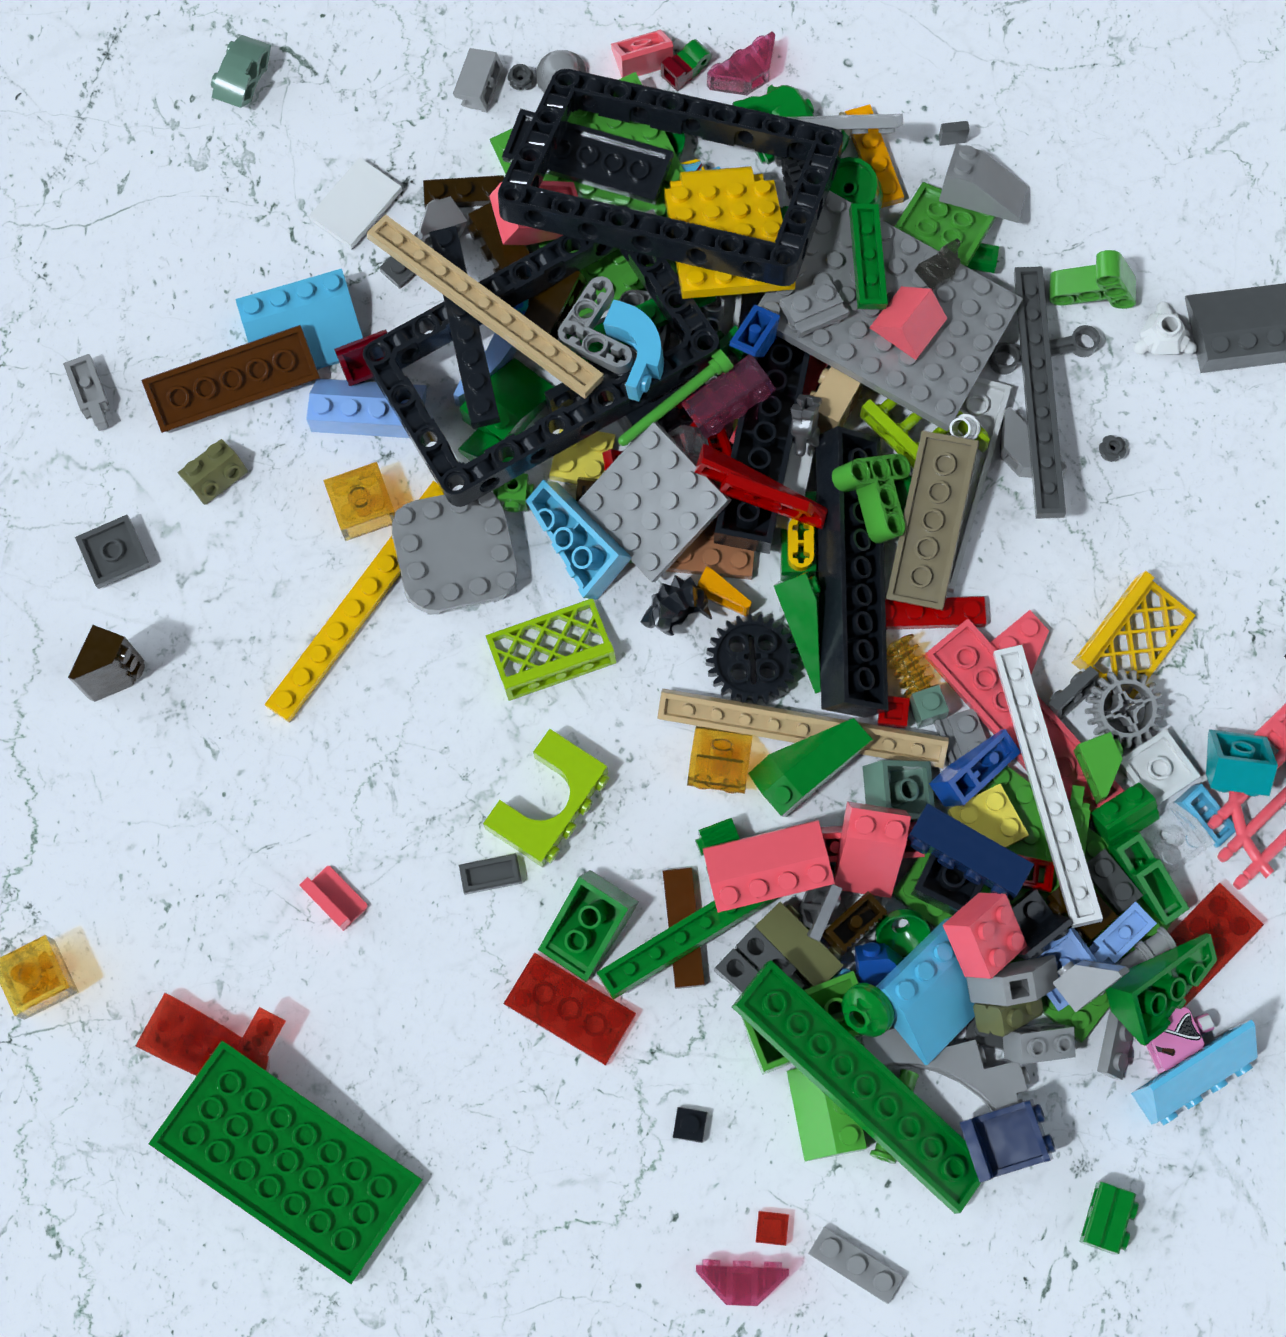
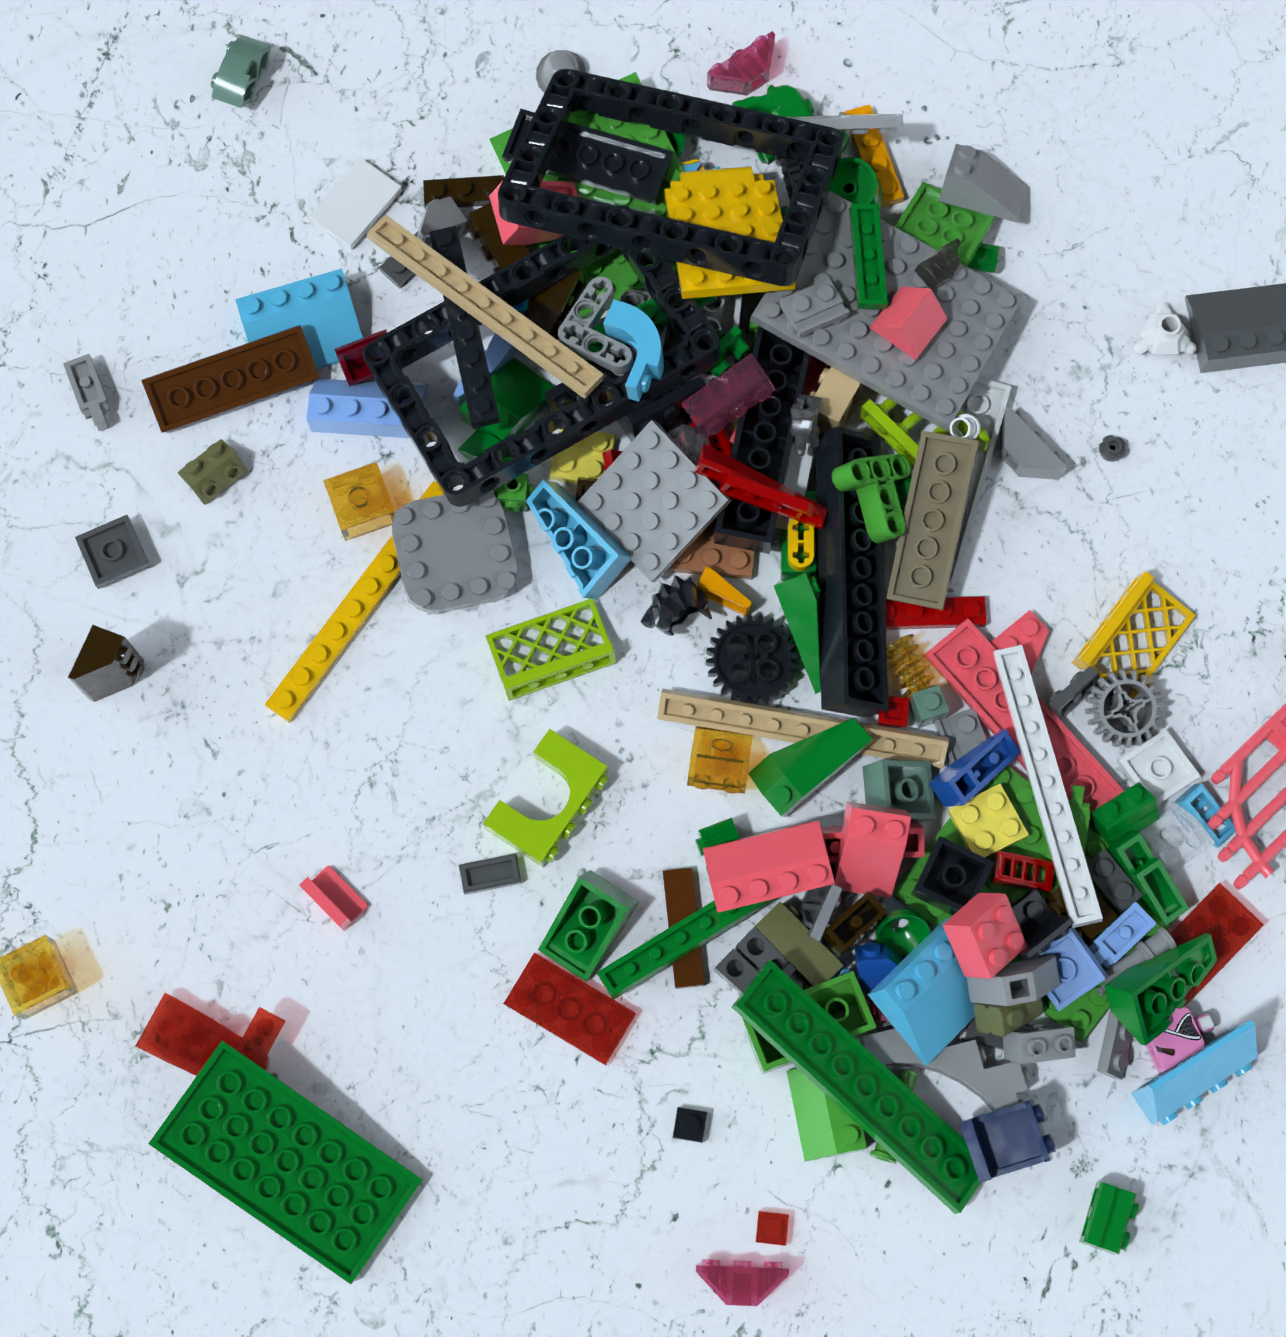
(478, 79): light grey hinge -> none
(517, 71): dark grey plate -> none
(642, 53): coral slope -> none
(685, 64): leg -> none
(718, 365): bright green piece -> none
(756, 332): blue slope -> none
(855, 1265): light grey plate -> none
(872, 1005): green piece -> none
(953, 133): dark grey tile -> none
(969, 852): dark blue brick -> none
(1039, 394): dark grey plate -> none
(1057, 347): dark grey piece -> none
(1086, 981): light grey slope -> none
(1099, 762): bright green slope -> none
(1107, 280): bright green beam -> none
(1240, 763): teal slope -> none

